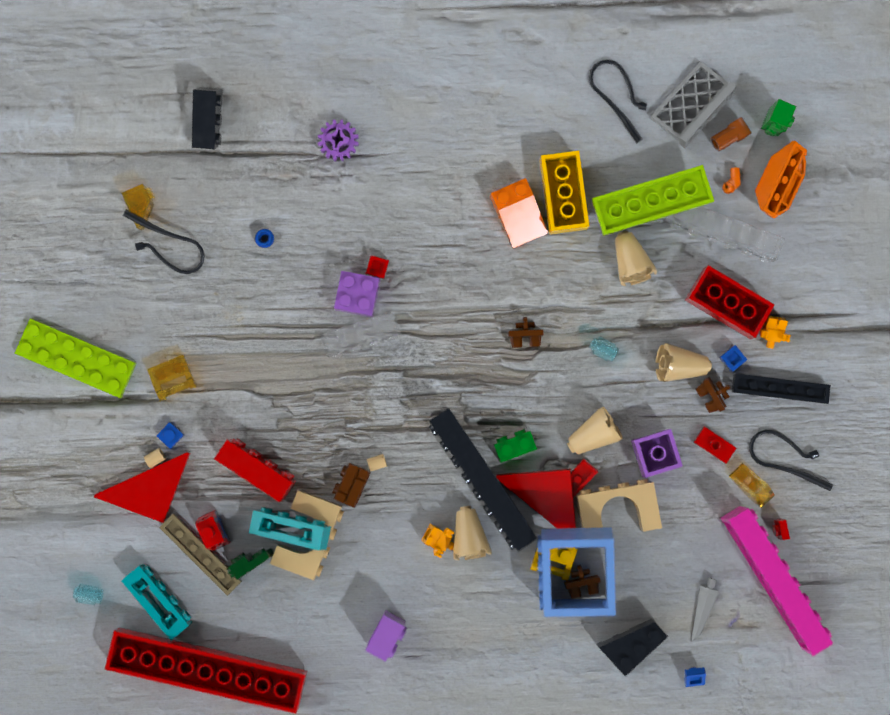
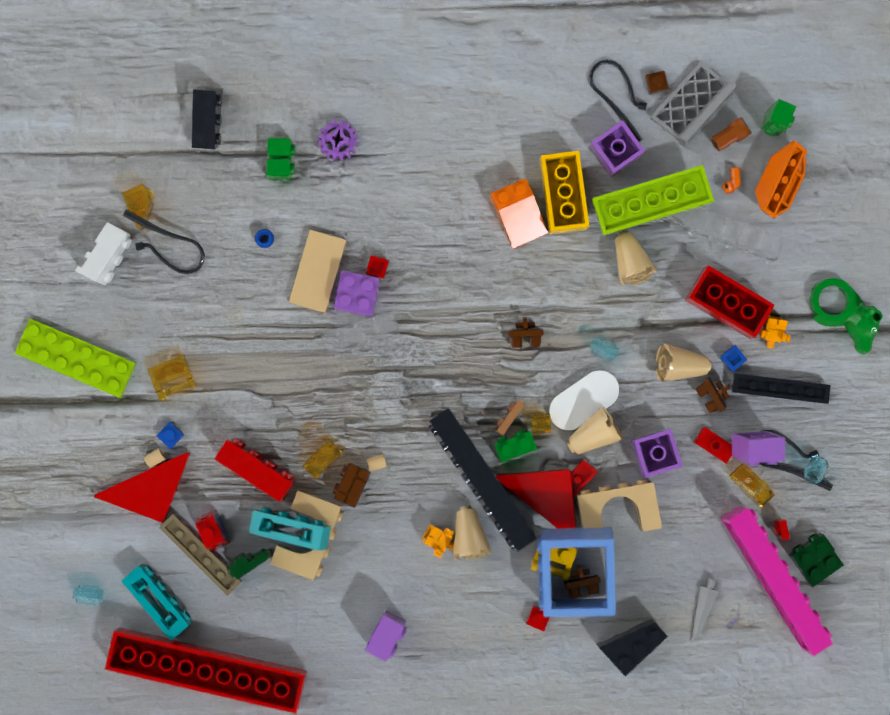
(106, 254): none -> white wedge
(280, 159): none -> green piece
(317, 271): none -> tan tile
(322, 459): none -> clear yellow slope
(504, 423): none -> medium nougat plate
(536, 619): none -> red plate
(540, 423): none -> clear yellow plate
(583, 399): none -> white tile
(616, 148): none -> medium lavender brick
(656, 82): none -> reddish brown plate
(694, 677): blue plate -> none
(758, 447): none -> medium lavender brick
(816, 470): none -> clear light blue brick
(816, 559): none -> dark green plate
(859, 319): none -> green animal

